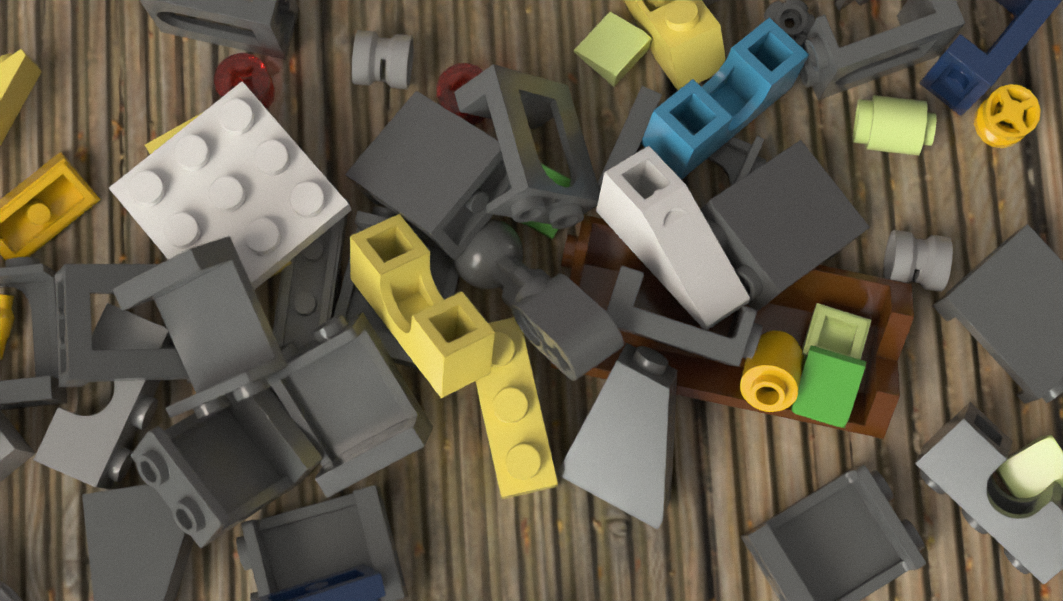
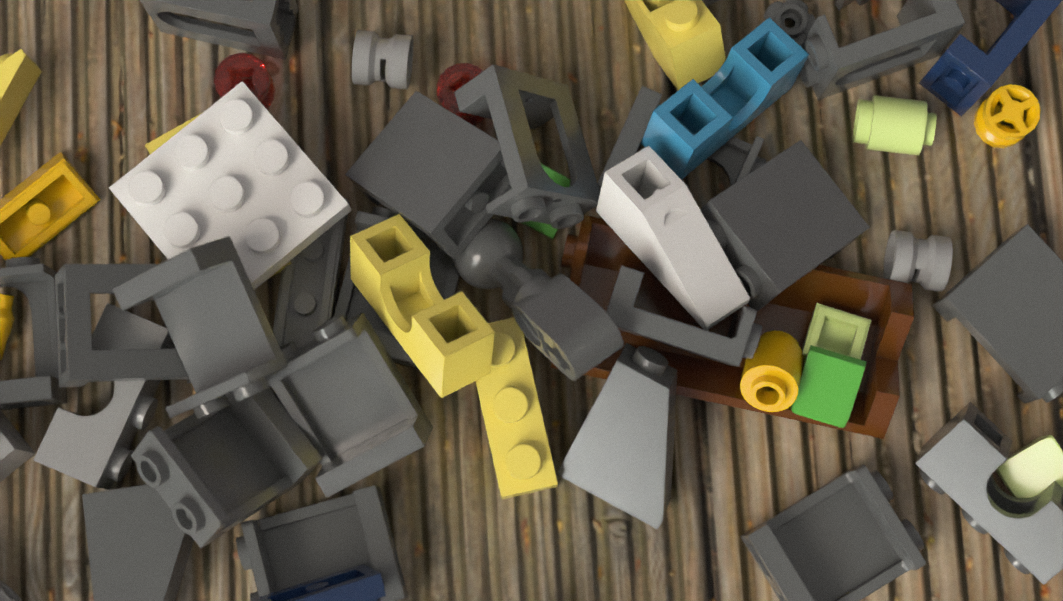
(613, 47): yellowish green slope -> none

